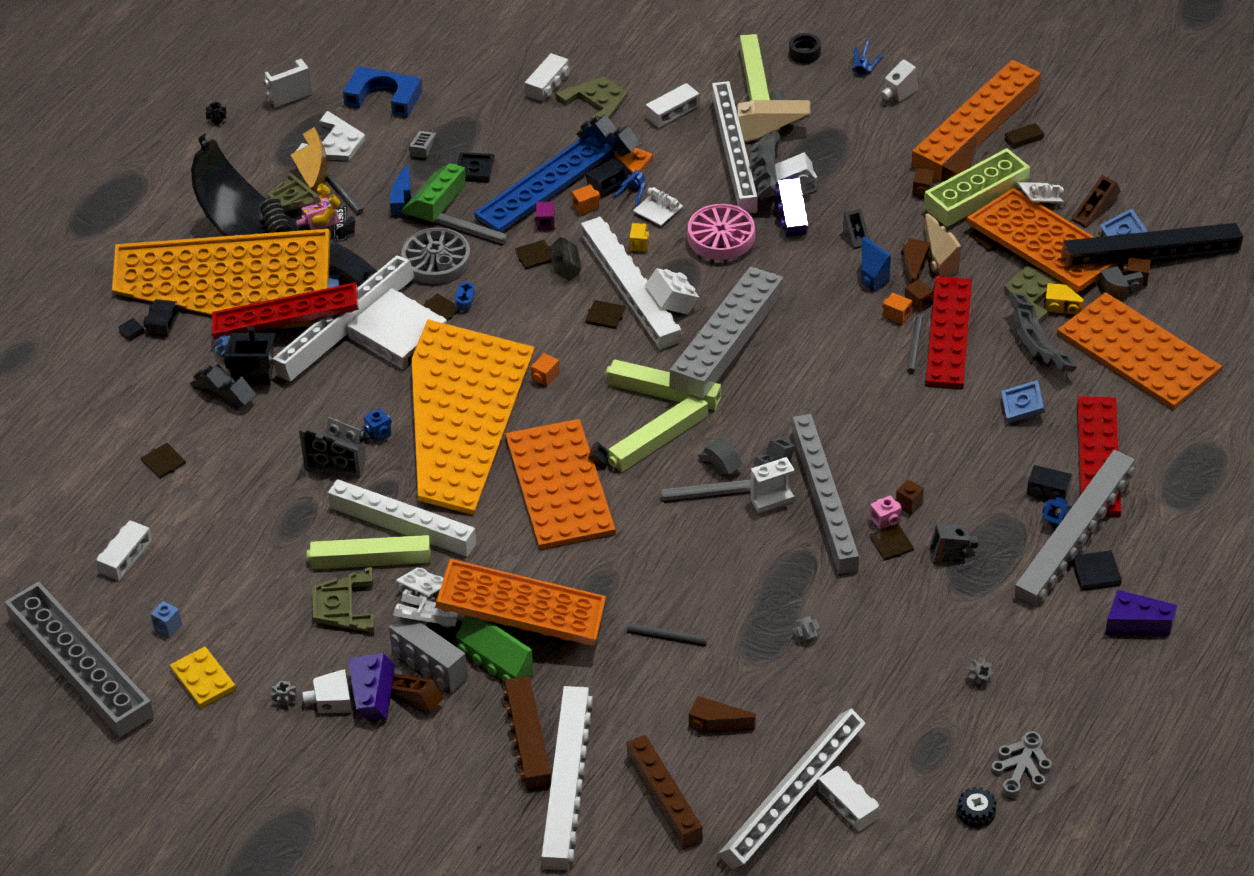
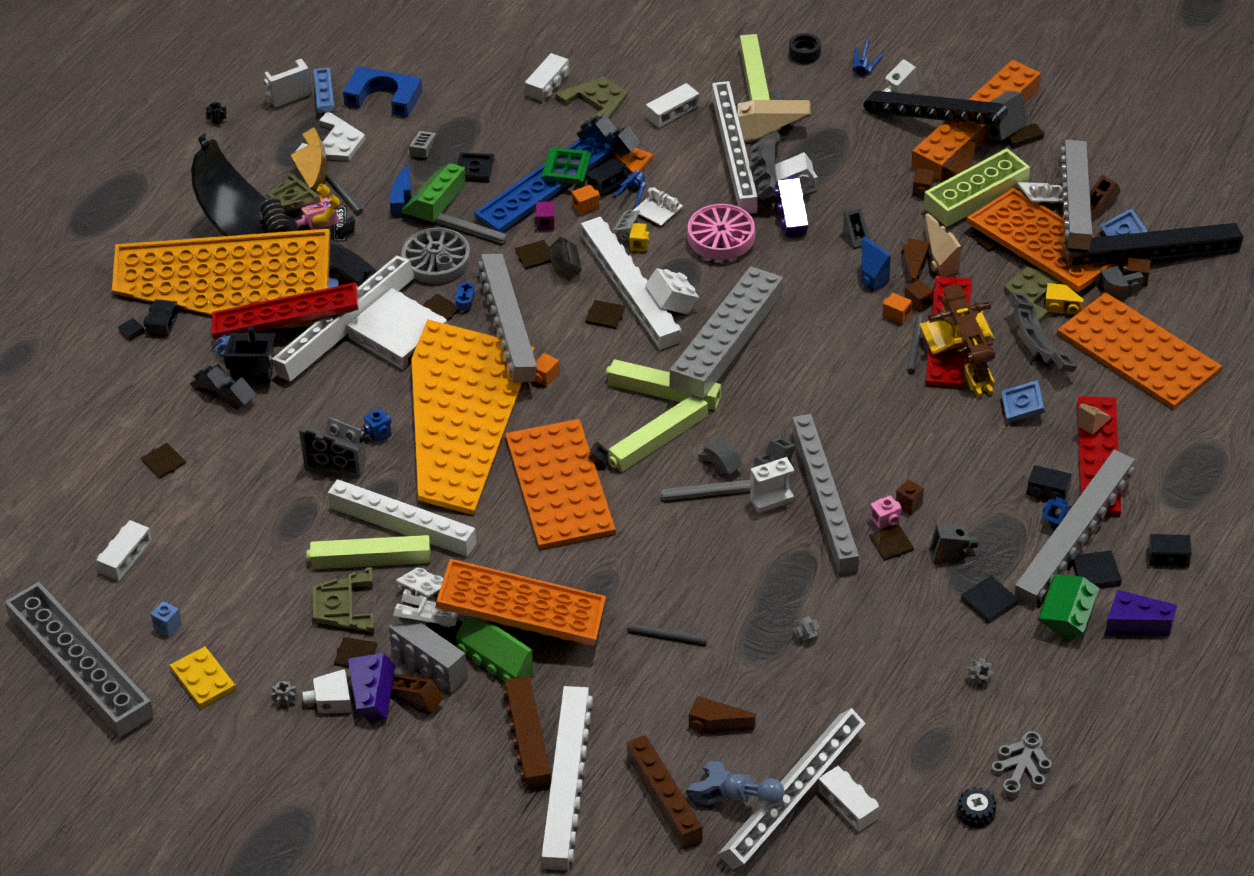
(323, 90): none -> medium blue tile
(353, 648): none -> dark brown piece
(507, 318): none -> light grey brick
(566, 165): none -> green piece
(625, 223): none -> light grey hinge
(725, 785): none -> sand blue piece
(936, 108): none -> black beam
(963, 327): none -> piece
(989, 599): none -> black tile
(1015, 118): none -> dark grey brick
(1068, 605): none -> green slope
(1076, 195): none -> light grey brick
(1091, 418): none -> tan slope
(1169, 550): none -> black brick

